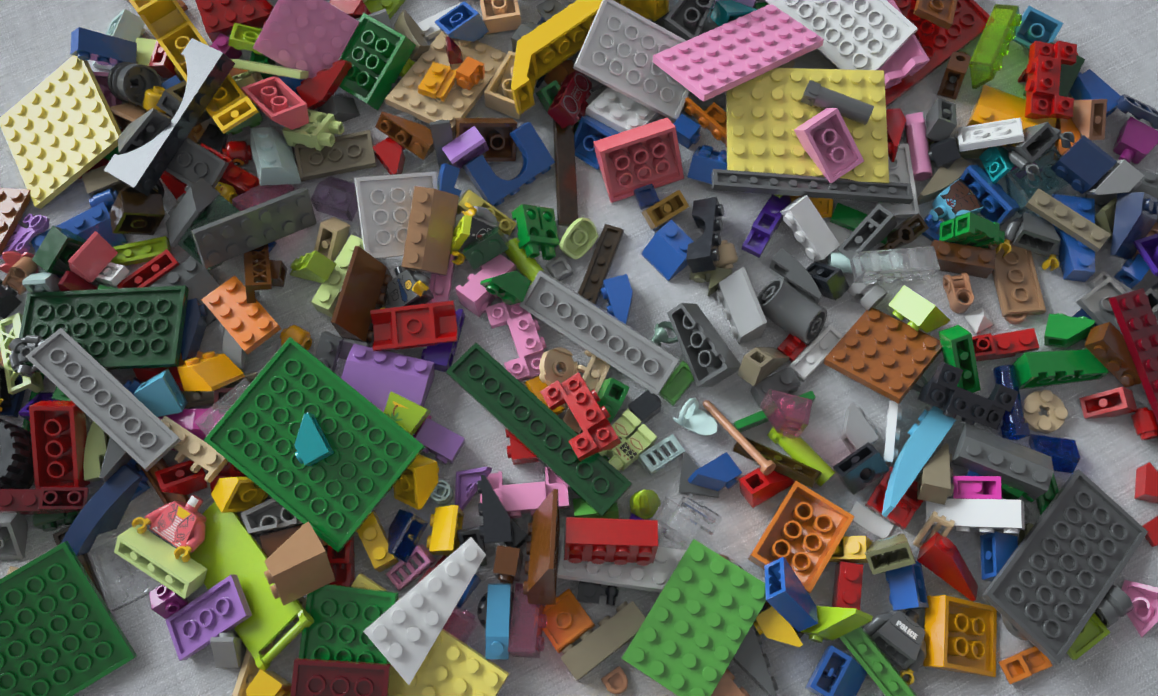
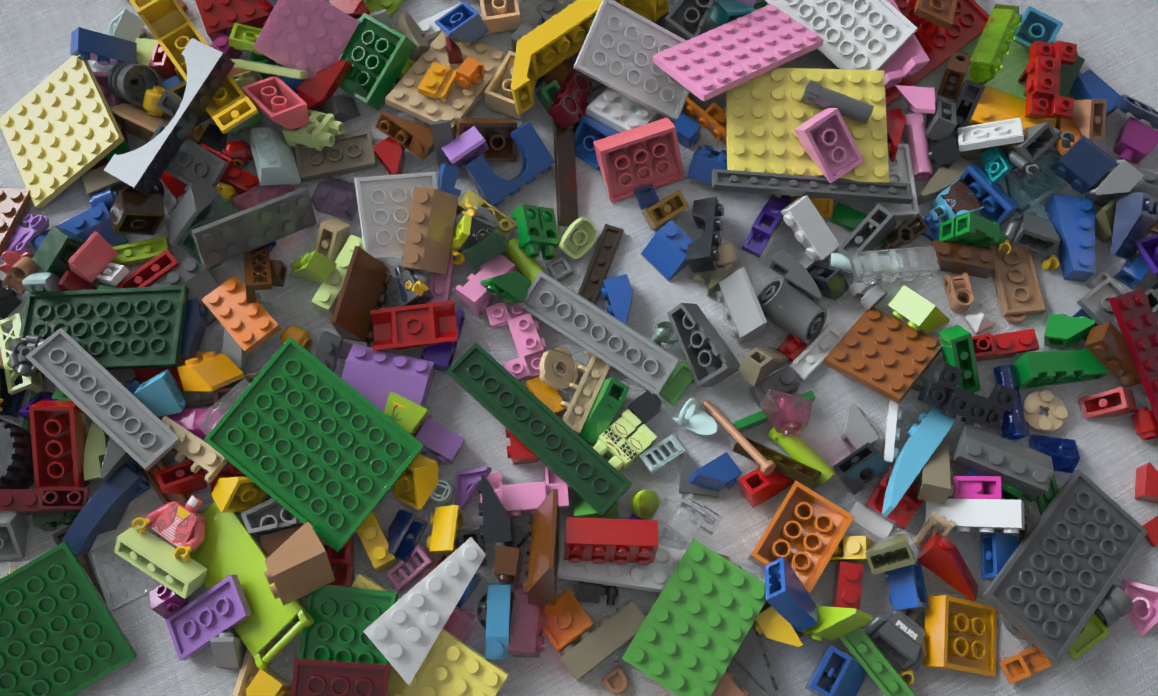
(142, 130): dark grey slope -> none
(311, 442): teal slope -> none
(597, 431): red bracket -> none
(918, 98): none -> bright pink slope
(966, 104): none -> black slope
(1067, 220): dark tan plate -> none

